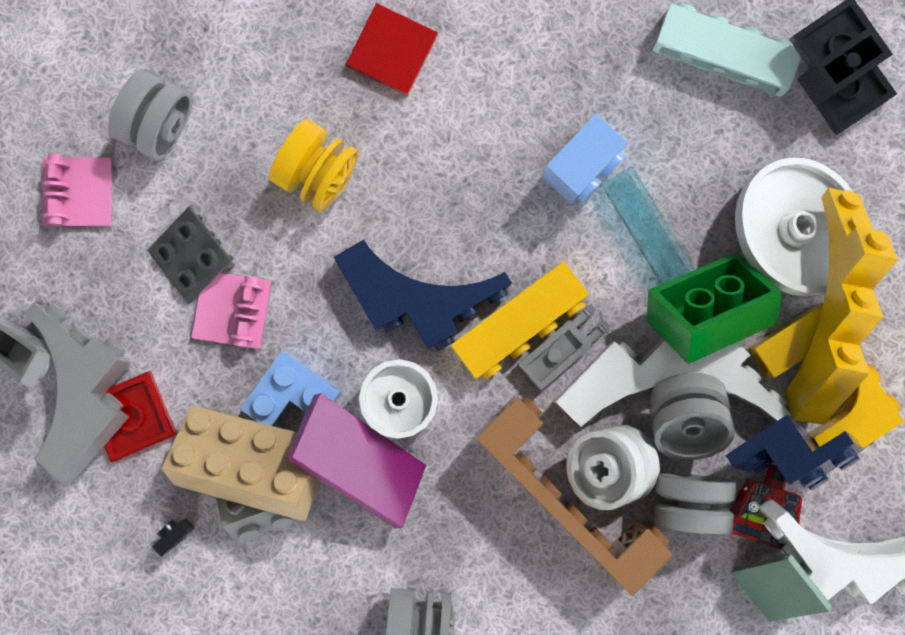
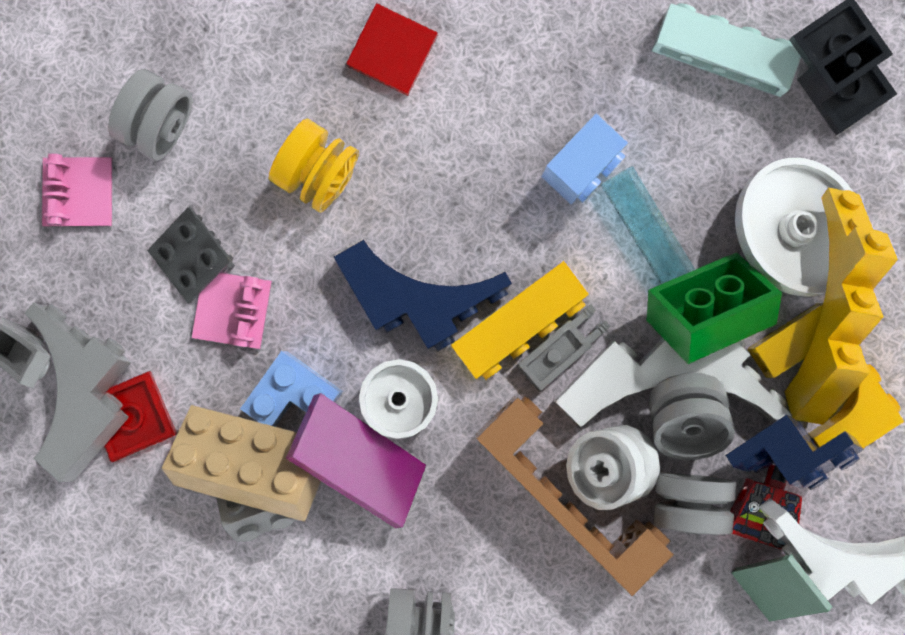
(172, 535): black plate -> none

